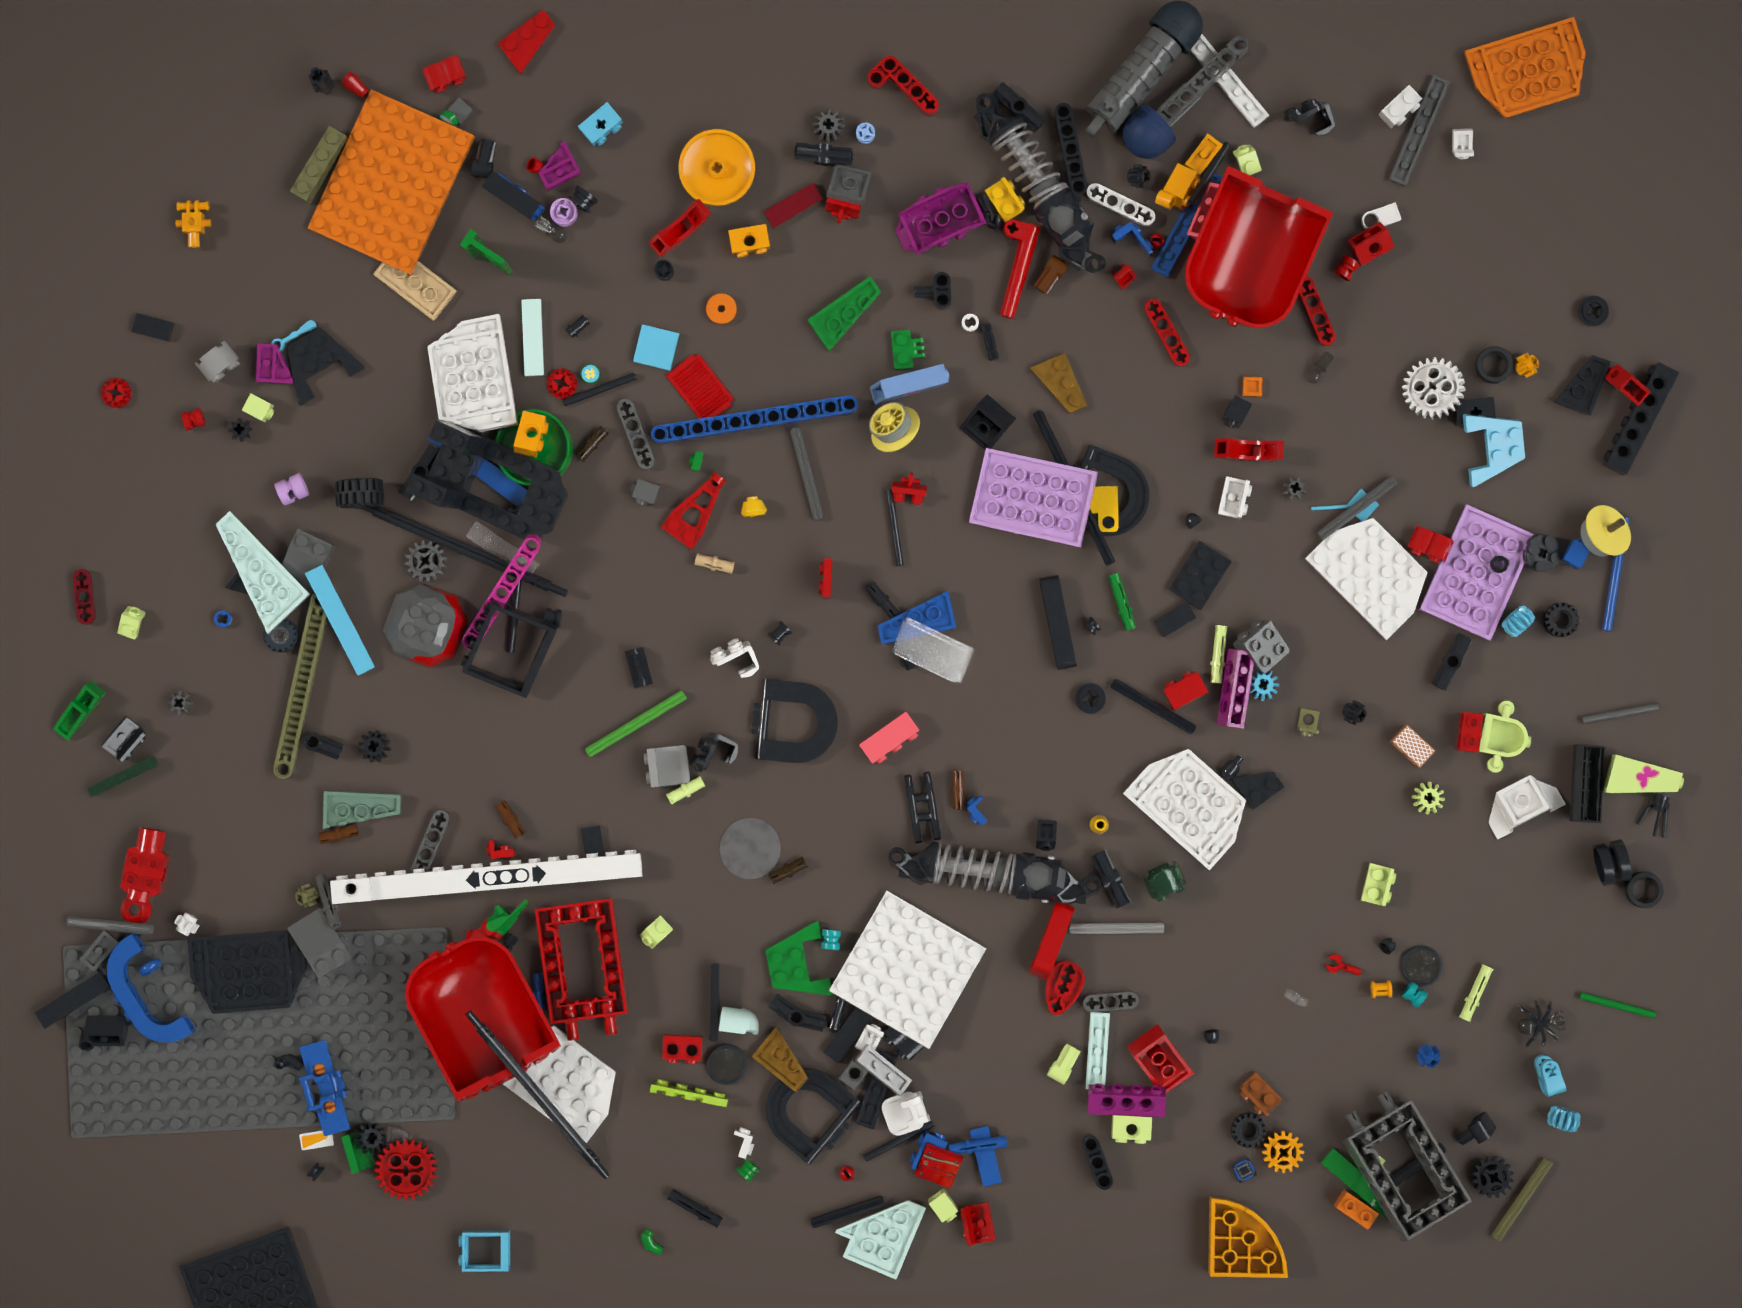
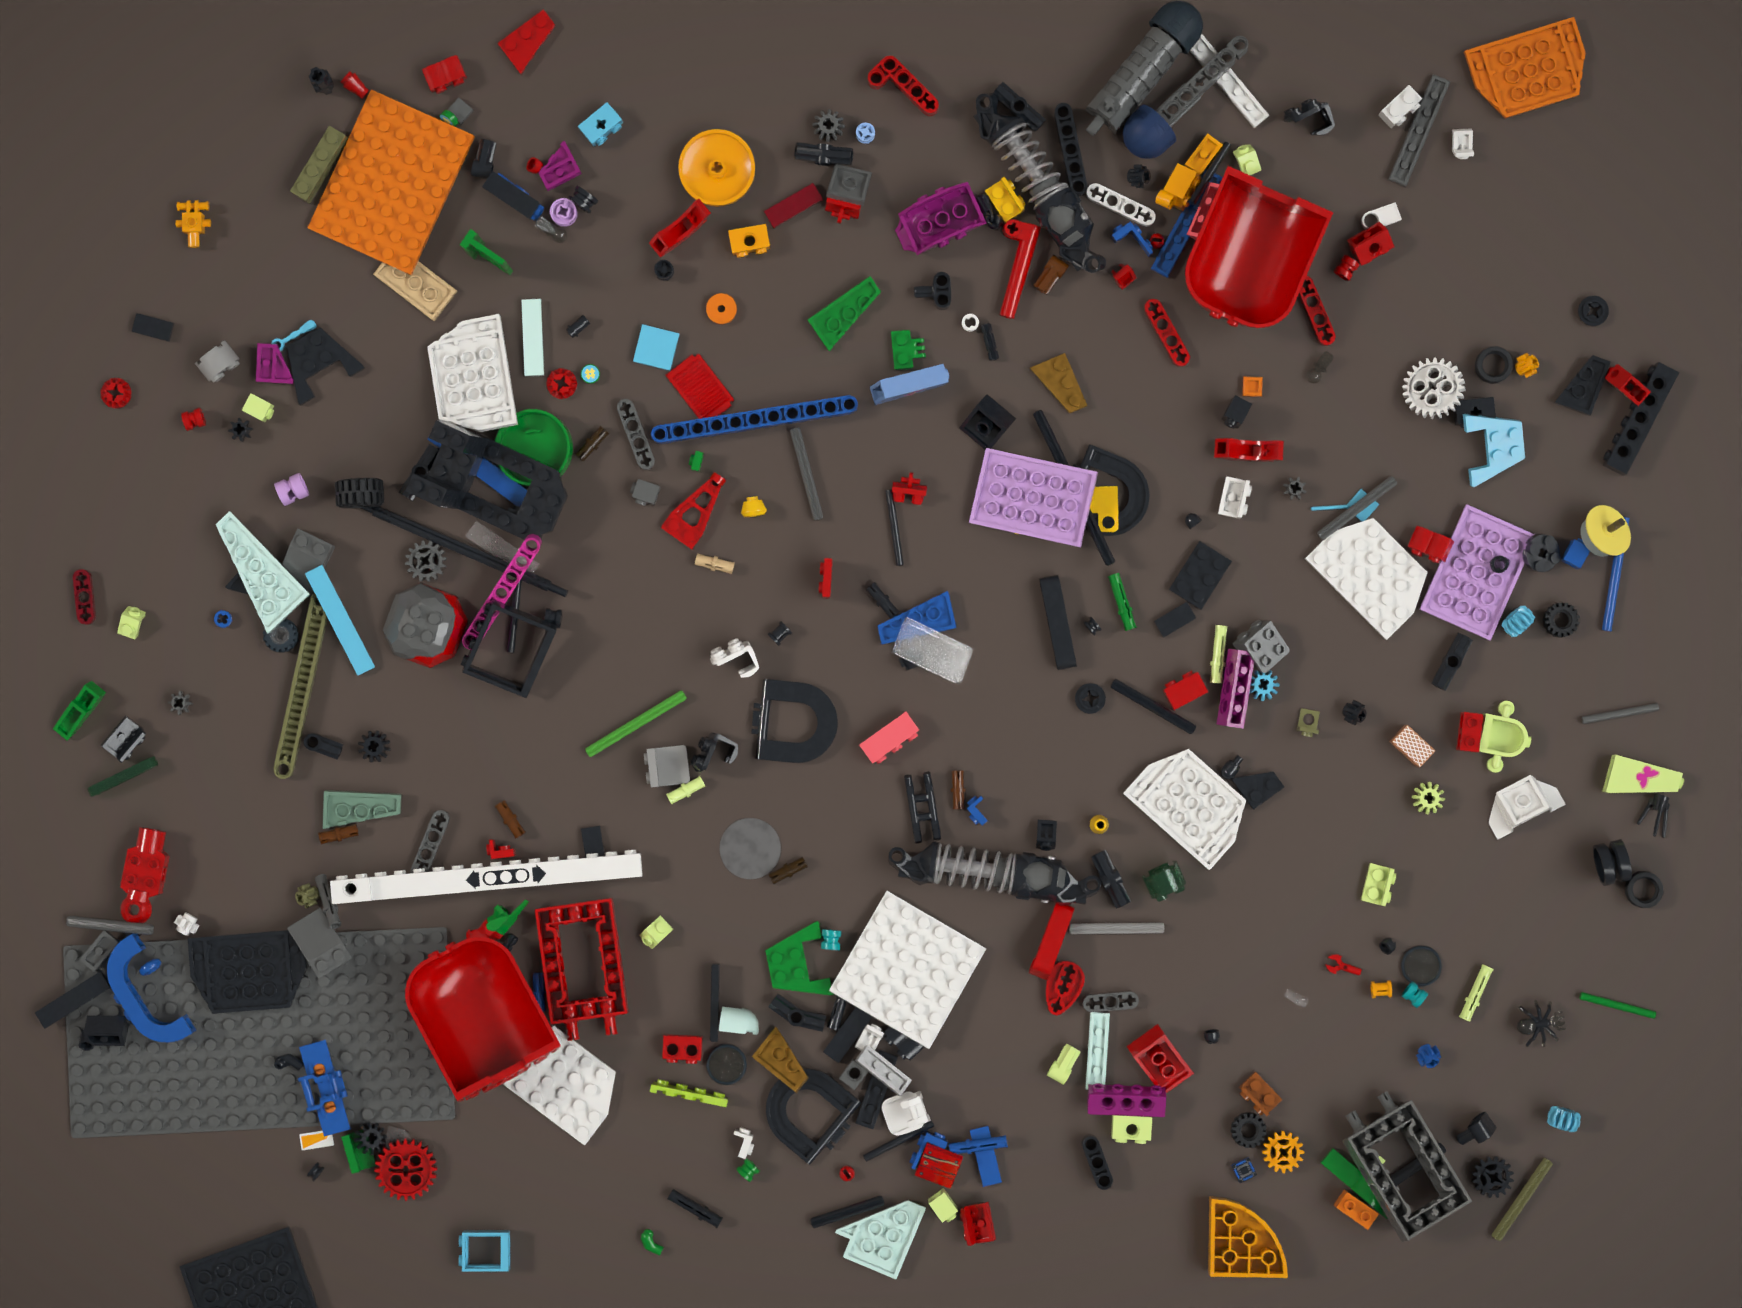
(530, 423): light orange brick -> none
(537, 1094): black axle -> none
(599, 389): black bar -> none
(638, 667): black hinge -> none
(893, 426): light yellow piece -> none
(1549, 1079): medium azure piece -> none
(1587, 783): black piece -> none

